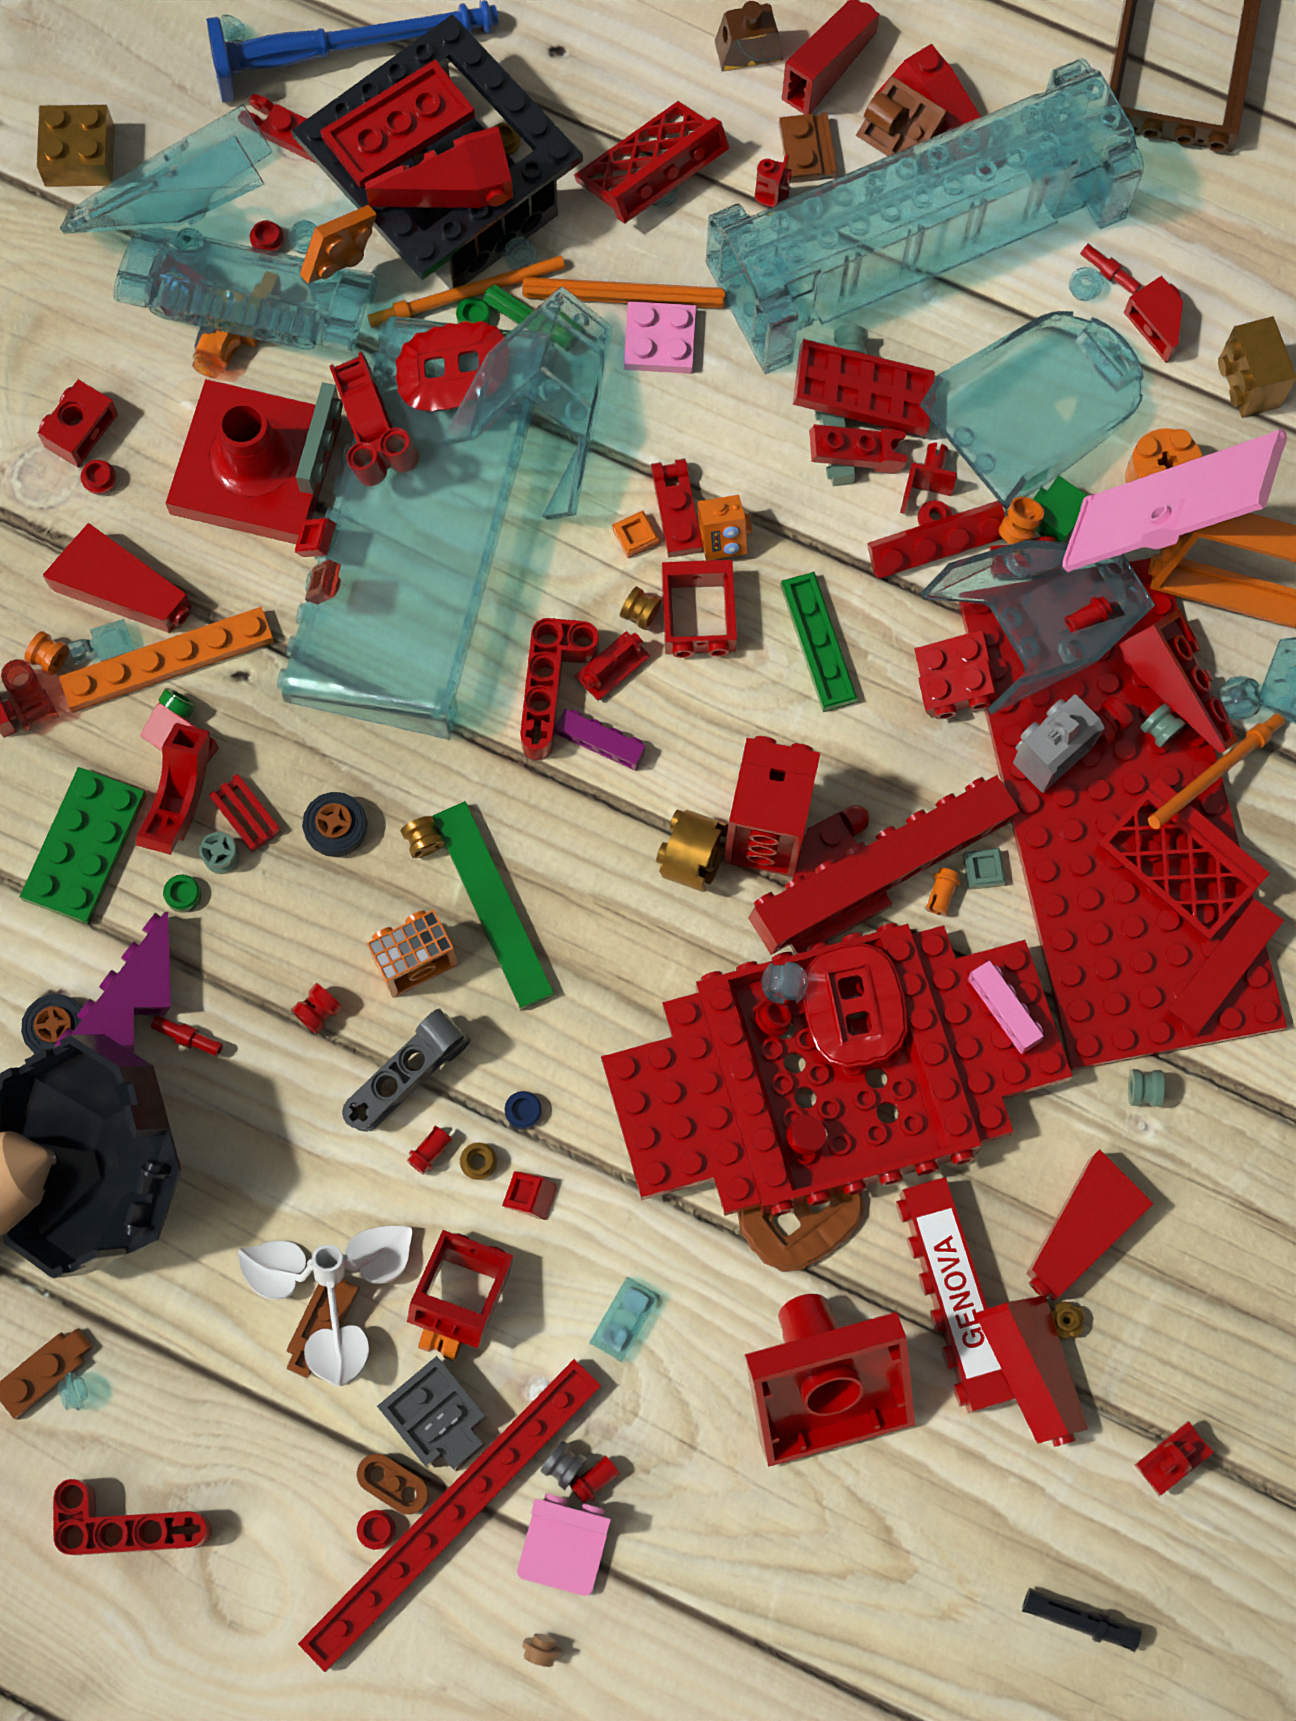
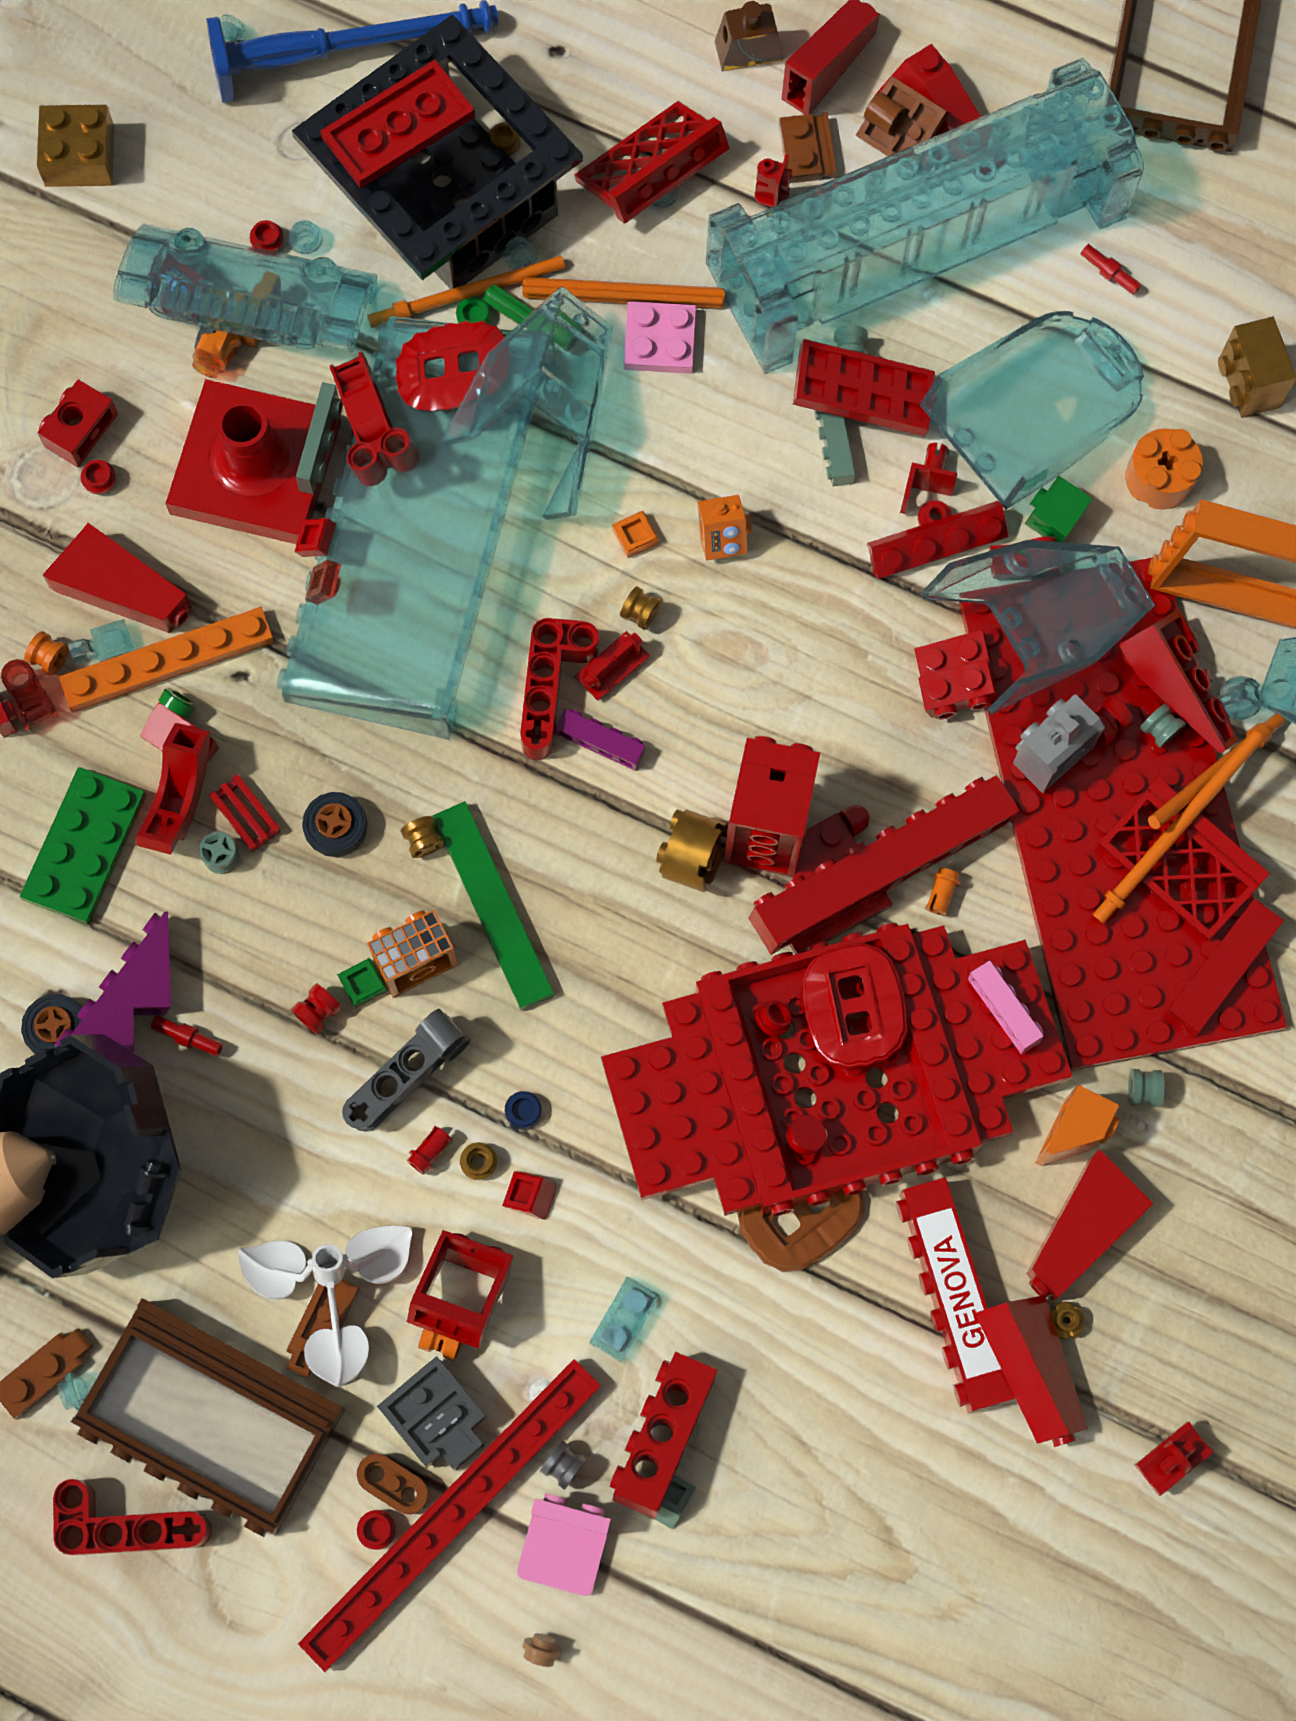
(179, 181): clear light blue windscreen -> none
(182, 893): green tile -> none
(208, 1418): none -> window
(278, 124): red hinge -> none
(338, 244): orange plate -> none
(362, 982): none -> green tile
(461, 177): red wedge -> none
(594, 1480): red pin -> none
(648, 1494): none -> red brick
(675, 1502): none -> sand green slope
(676, 509): red plate -> none
(699, 574): red window -> none
(784, 982): clear light blue piece -> none
(818, 641): green tile -> none
(829, 1381): red piece -> none
(857, 447): red plate -> none
(984, 869): sand green tile -> none
(1021, 520): orange wheel -> none
(1080, 1126): none -> orange slope
(1082, 291): clear light blue plate -> none
(1089, 615): red pin -> none
(1089, 1622): black pin -> none
(1157, 315): red slope -> none
(1175, 501): bright pink door -> none
(1176, 829): none -> orange bar

